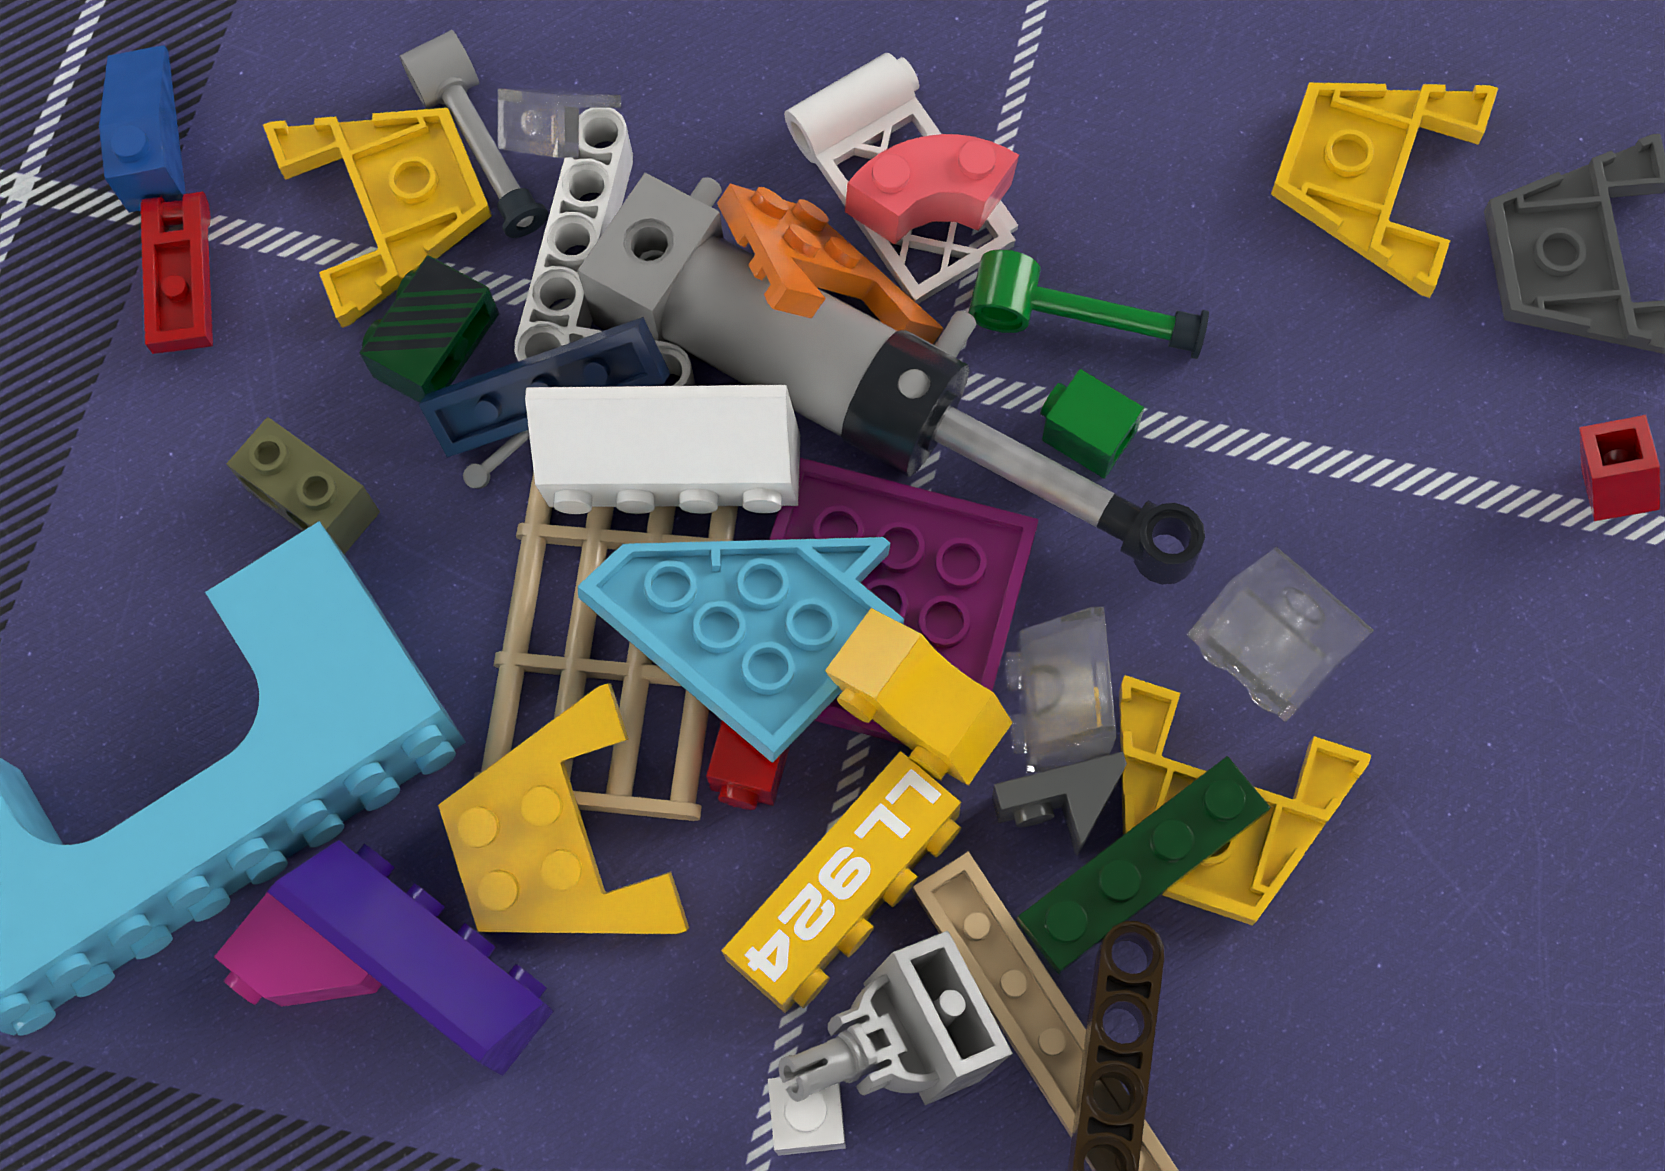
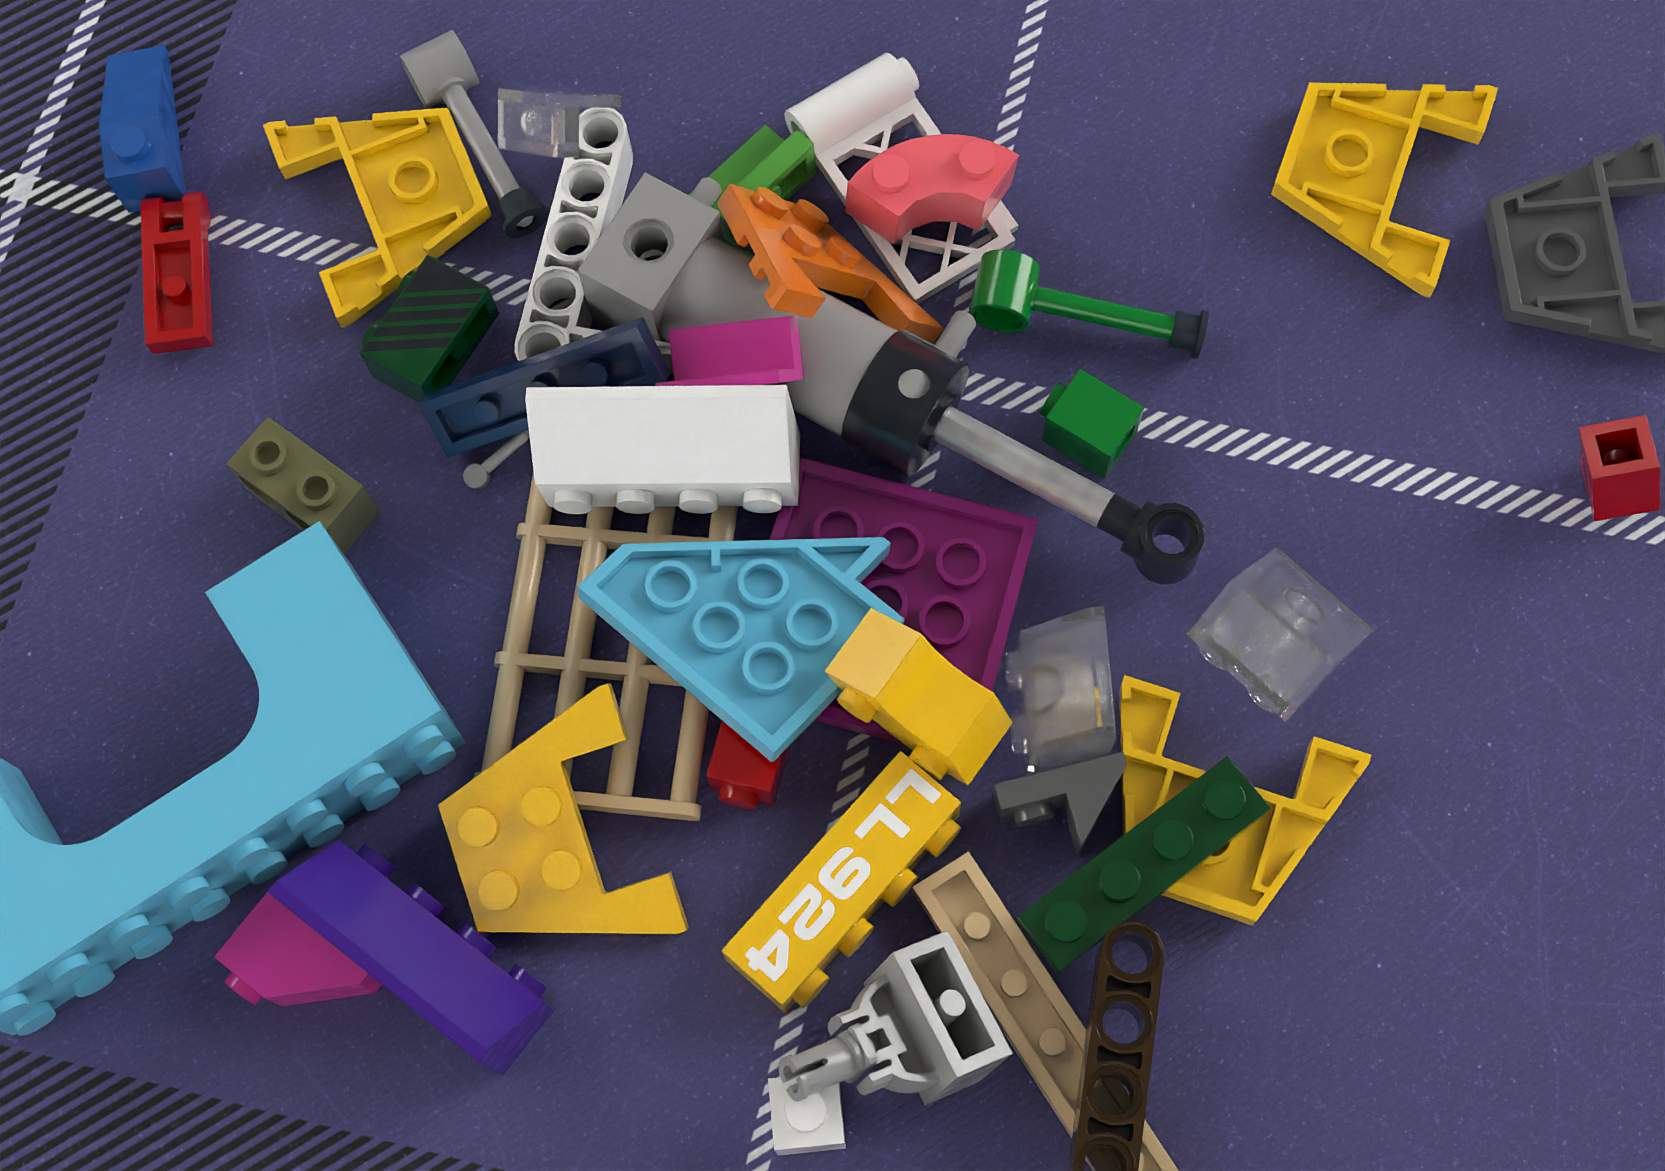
(736, 353): none -> dark pink panel
(767, 163): none -> bright green panel

